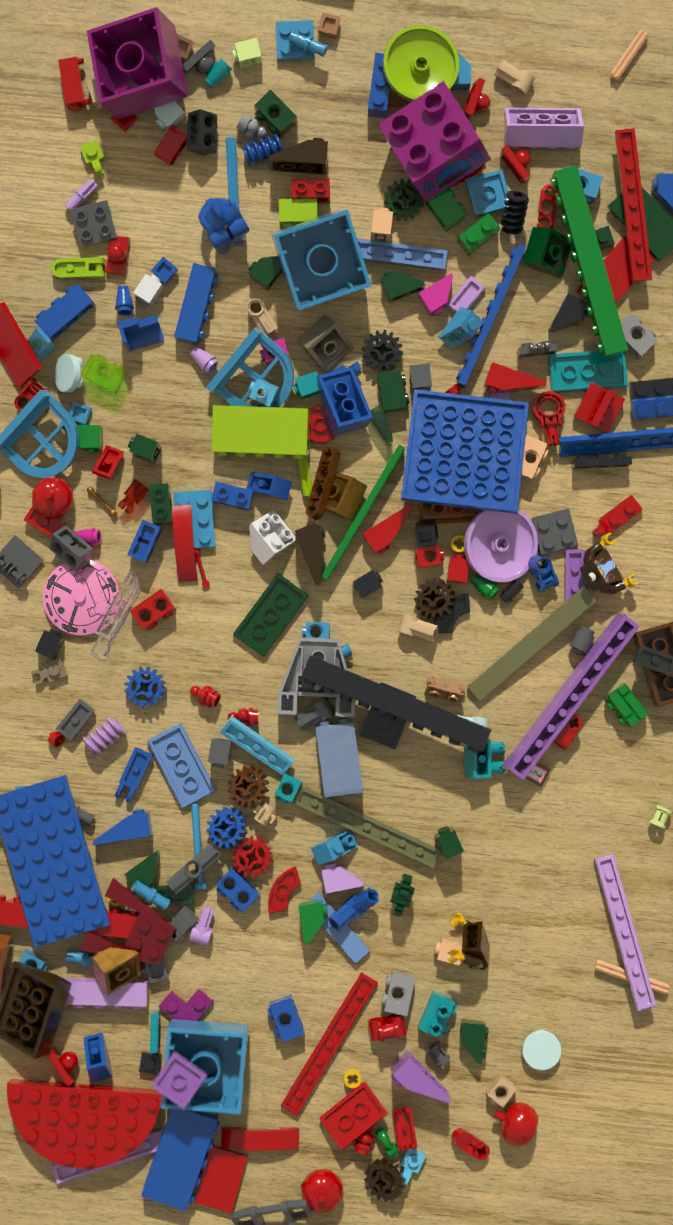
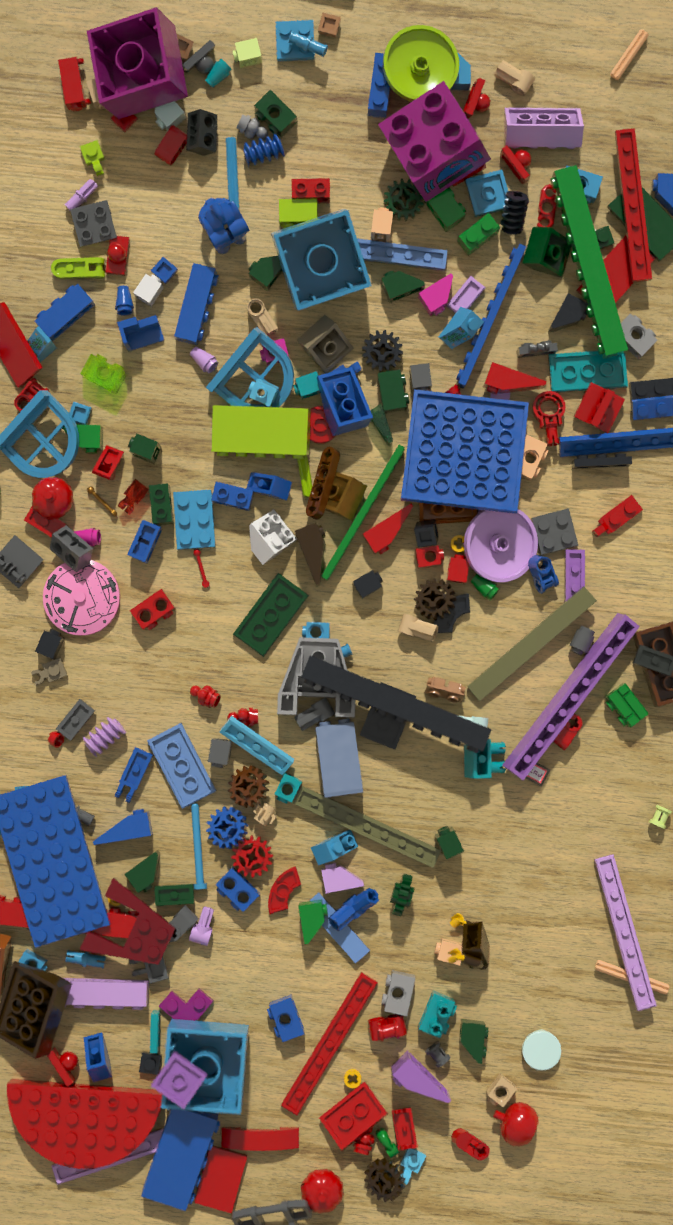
(68, 373): light aqua tile -> none
(115, 968): pearl gold slope -> none
(116, 616): clear wedge -> none
(140, 679): blue gear -> none
(150, 895): dark azure pin -> none
(184, 543): red slope -> none
(184, 876): dark grey piece -> none
(305, 158): dark brown slope -> none
(512, 590): black pin -> none
(601, 571): dark brown torso -> none

